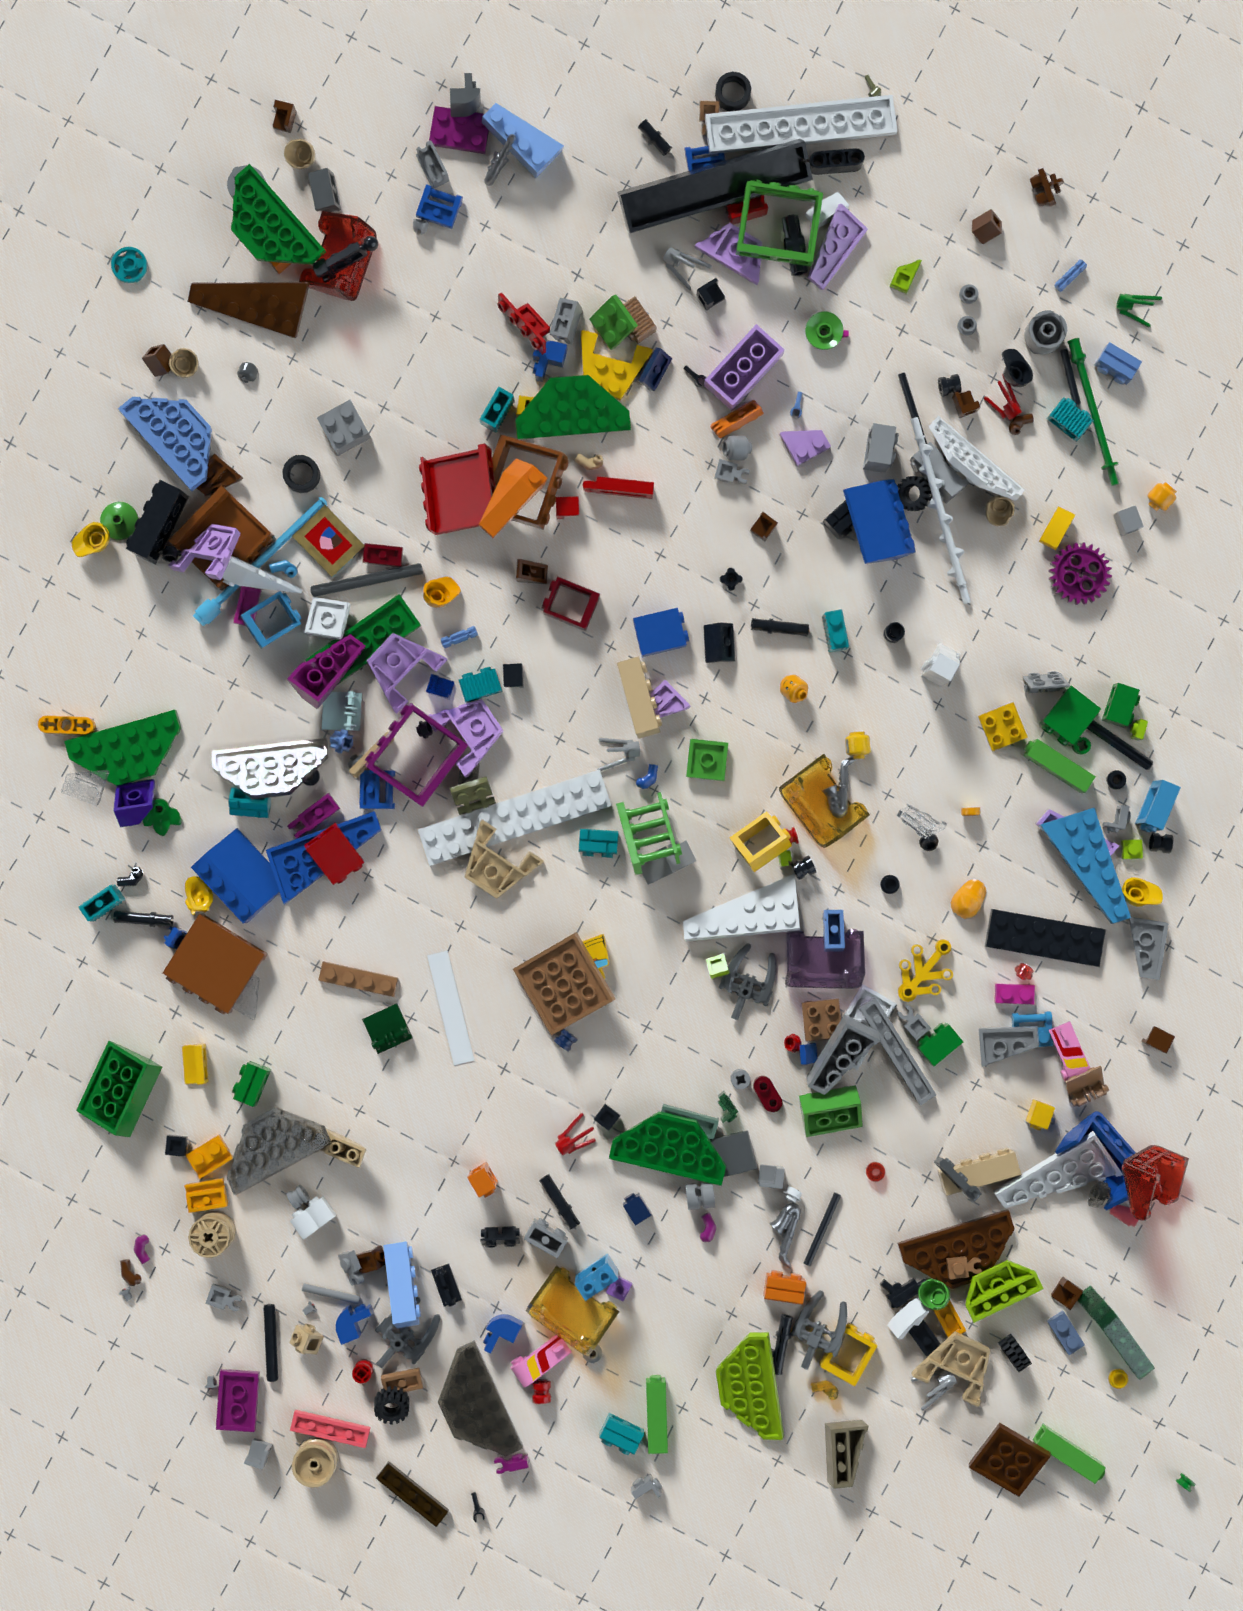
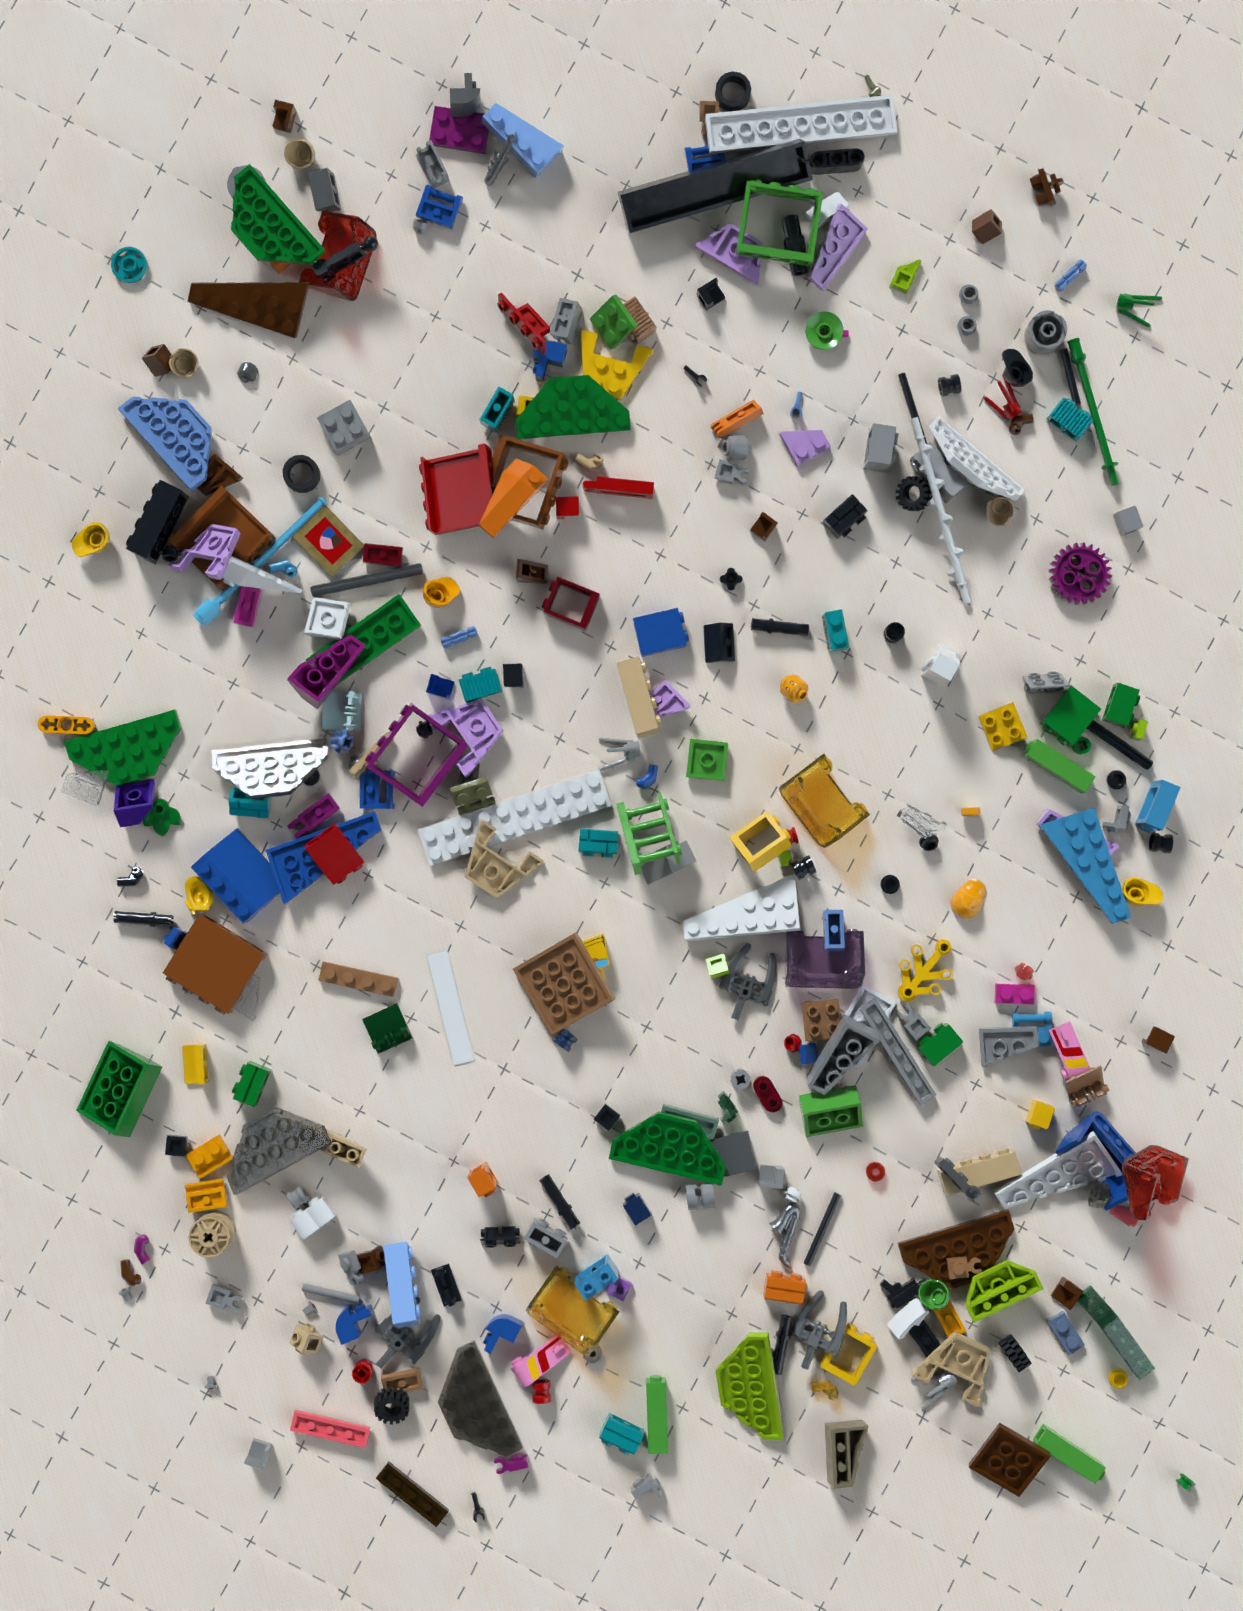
(101, 903): teal brick -> none
(126, 526): bright green dish -> none
(237, 1400): magenta plate -> none
(255, 631): dark azure window -> none
(270, 1342): black axle -> none
(312, 1473): tan wheel -> none
(395, 660): lavender wing -> none
(567, 1144): red plant -> none
(654, 137): black pin -> none
(655, 369): dark blue plate -> none
(675, 257): light grey plant -> none
(710, 1228): magenta arm -> none
(744, 367): lavender brick -> none
(756, 209): red hinge -> none
(838, 799): flat silver piece -> none
(857, 745): yellow head -> none
(879, 521): blue slope -> none
(965, 403): reddish brown panel -> none
(1045, 937): black plate -> none
(1057, 528): yellow slope -> none
(1117, 364): medium blue brick -> none
(1132, 849): lime plate -> none
(1149, 945): light grey wing -> none
(1161, 496): light orange head -> none

